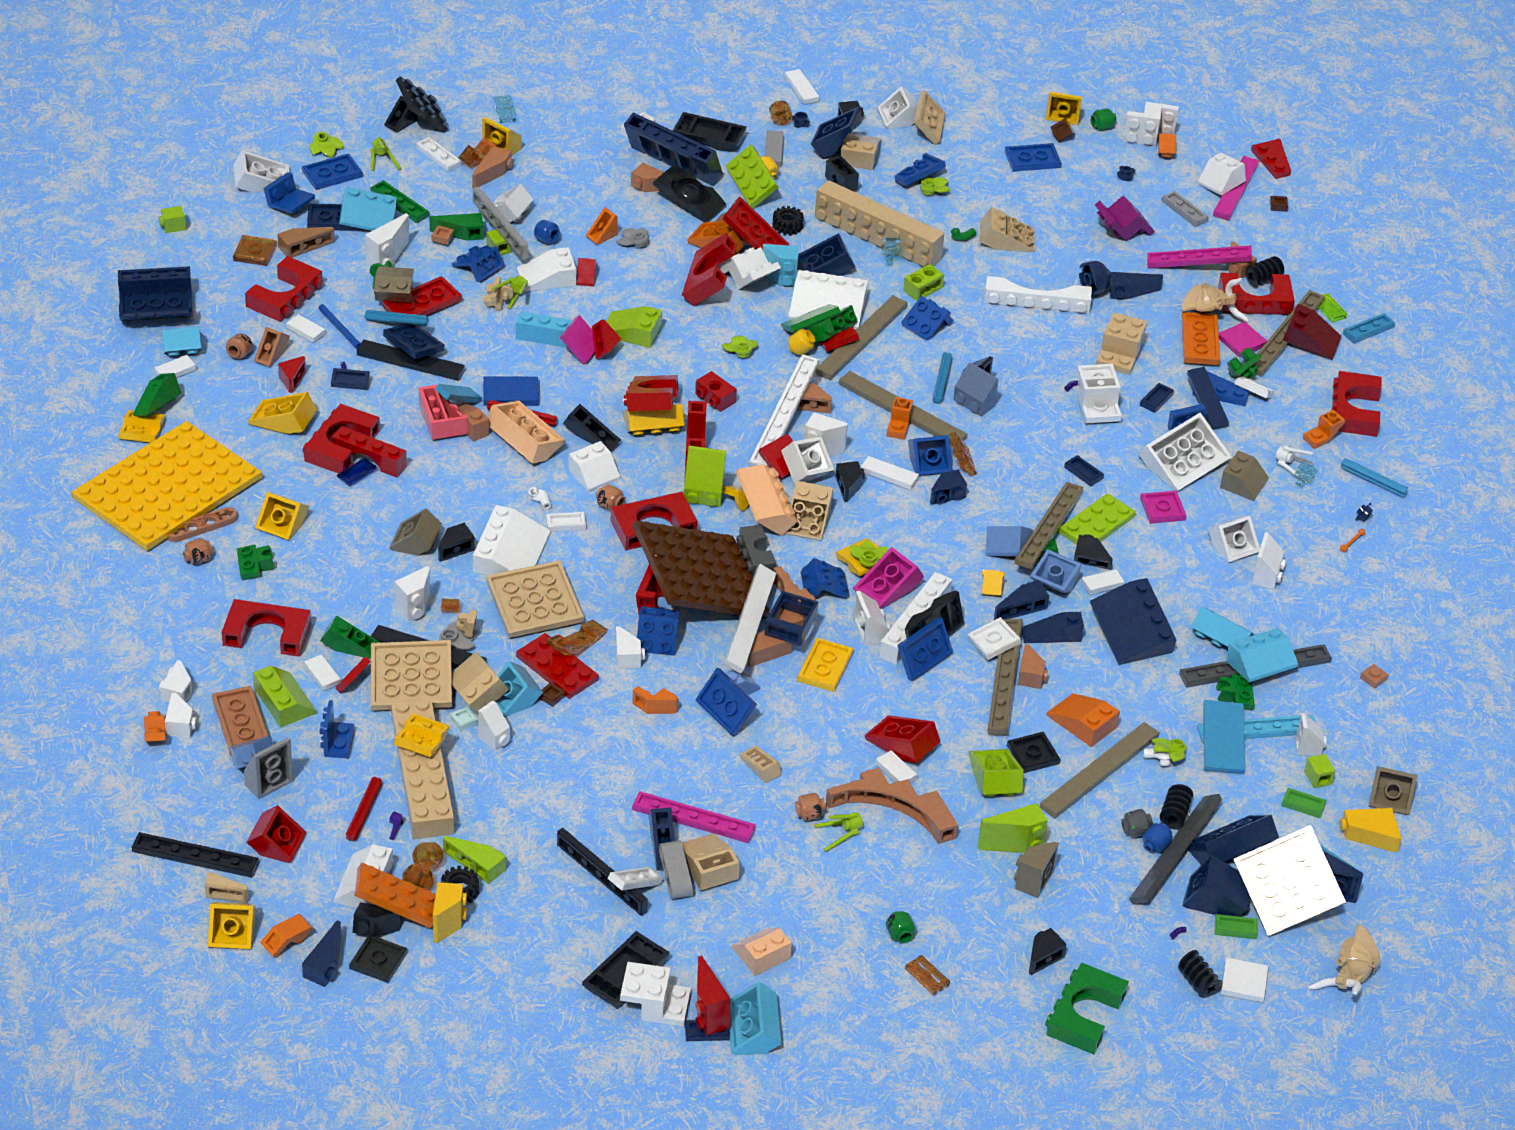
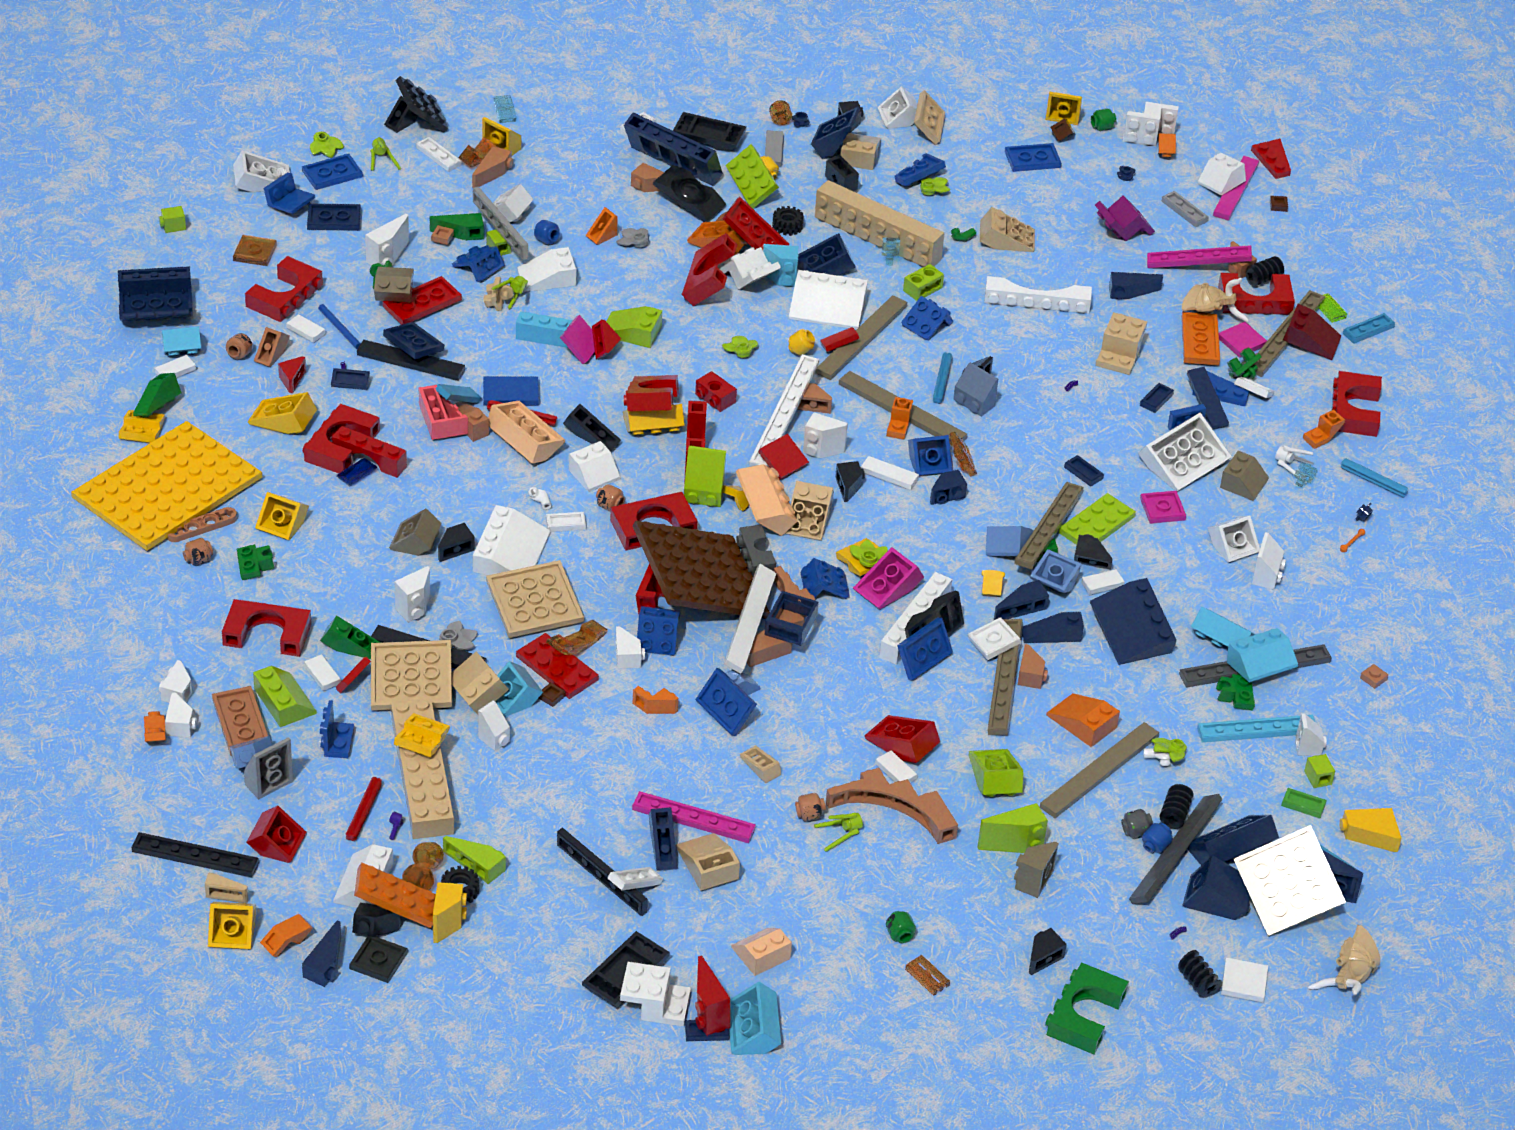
(302, 240): medium nougat slope -> none
(366, 209): medium azure slope -> none
(393, 317): dark azure axle -> none
(403, 203): green tile -> none
(450, 605): clear orange hinge -> none
(463, 718): light aqua tile -> none
(467, 622): tan tile -> none
(586, 272): red slope -> none
(675, 869): light grey beam -> none
(801, 86): white tile -> none
(807, 459): white slope -> none
(810, 318): green tile -> none
(825, 664): yellow tile -> none
(833, 325): green slope -> none
(869, 619): white slope -> none
(1033, 752): black tile -> none
(1095, 275): dark blue cylinder -> none
(1099, 393): white bracket -> none
(1223, 736): dark azure tile -> none
(1236, 926): bright green tile -> none
(1393, 790): dark tan slope -> none

